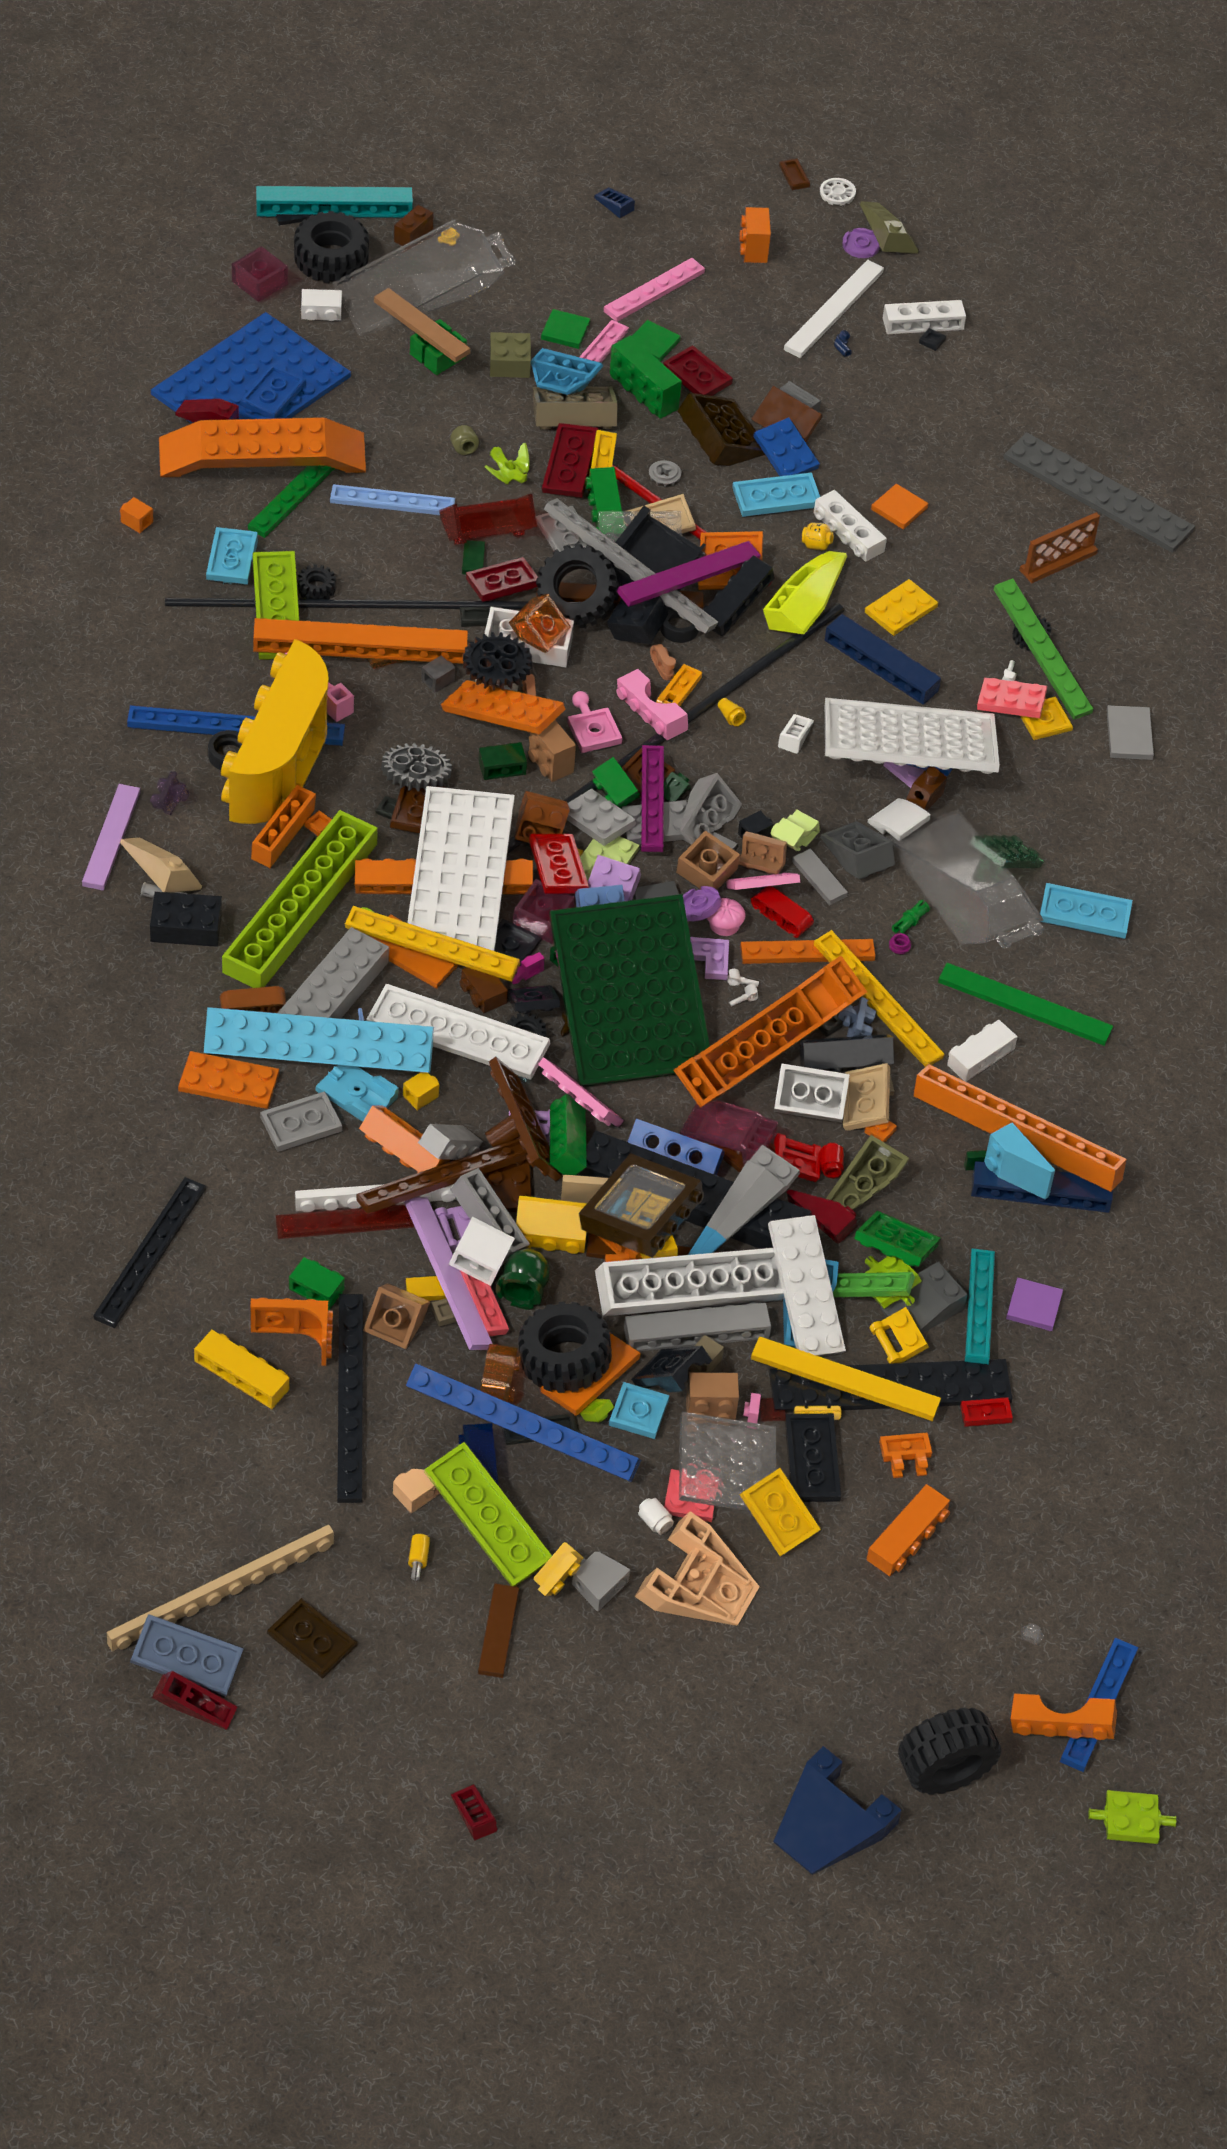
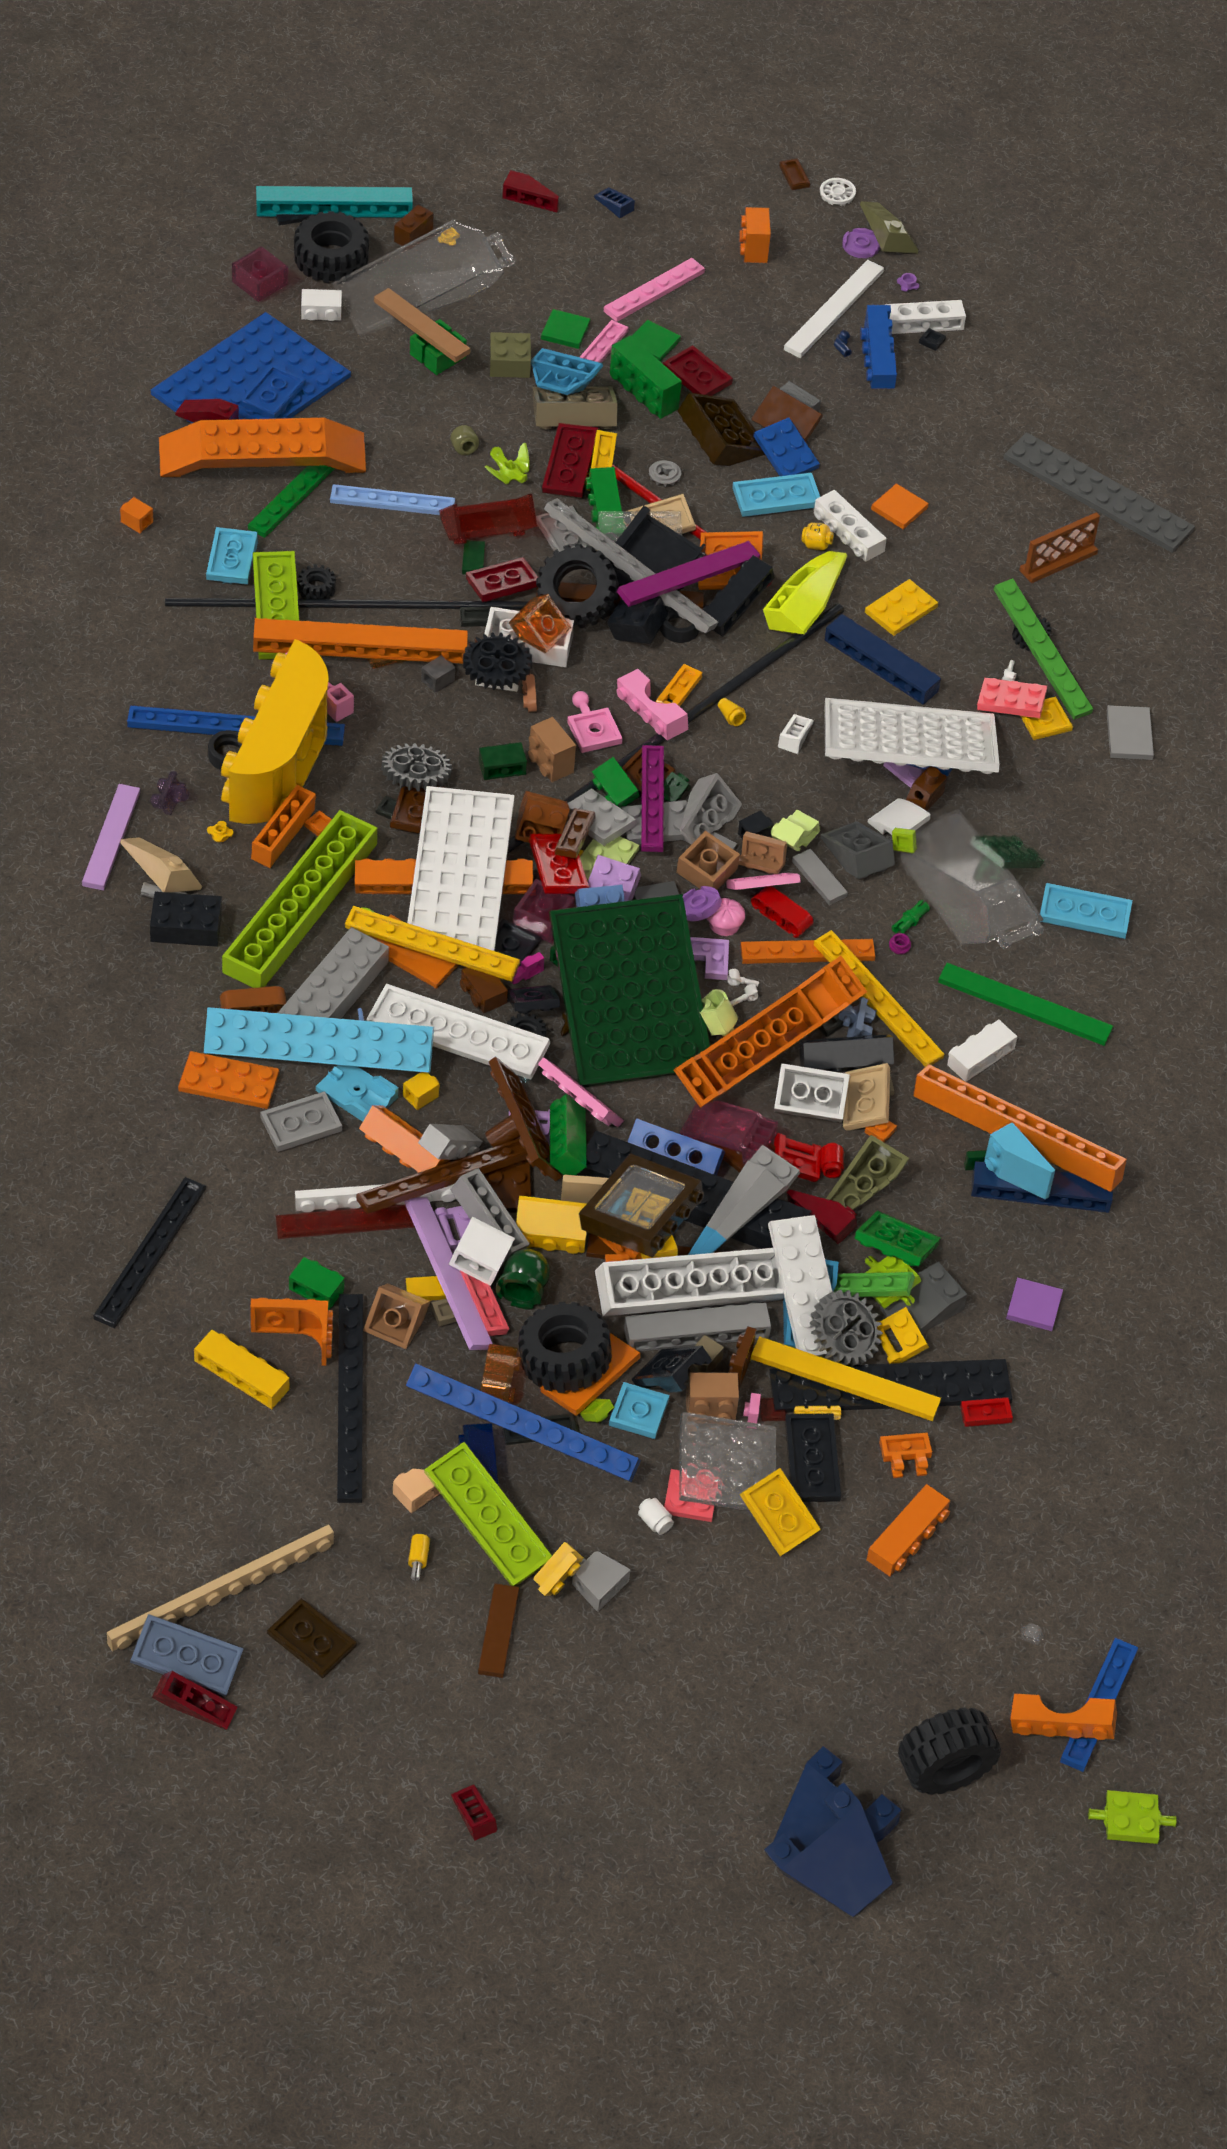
(220, 831): none -> yellow plate
(503, 707): orange plate -> none
(528, 191): none -> dark red slope
(575, 833): none -> reddish brown tile
(662, 661): nougat plate -> none
(708, 1583): light nougat wedge -> none
(718, 1013): none -> yellowish green brick
(741, 1359): none -> reddish brown plate
(842, 1862): none -> dark blue wedge
(859, 1345): none -> dark grey gear
(879, 347): none -> blue wedge
(904, 840): none -> lime plate
(908, 282): none -> medium lavender plate
(979, 1306): teal tile -> none

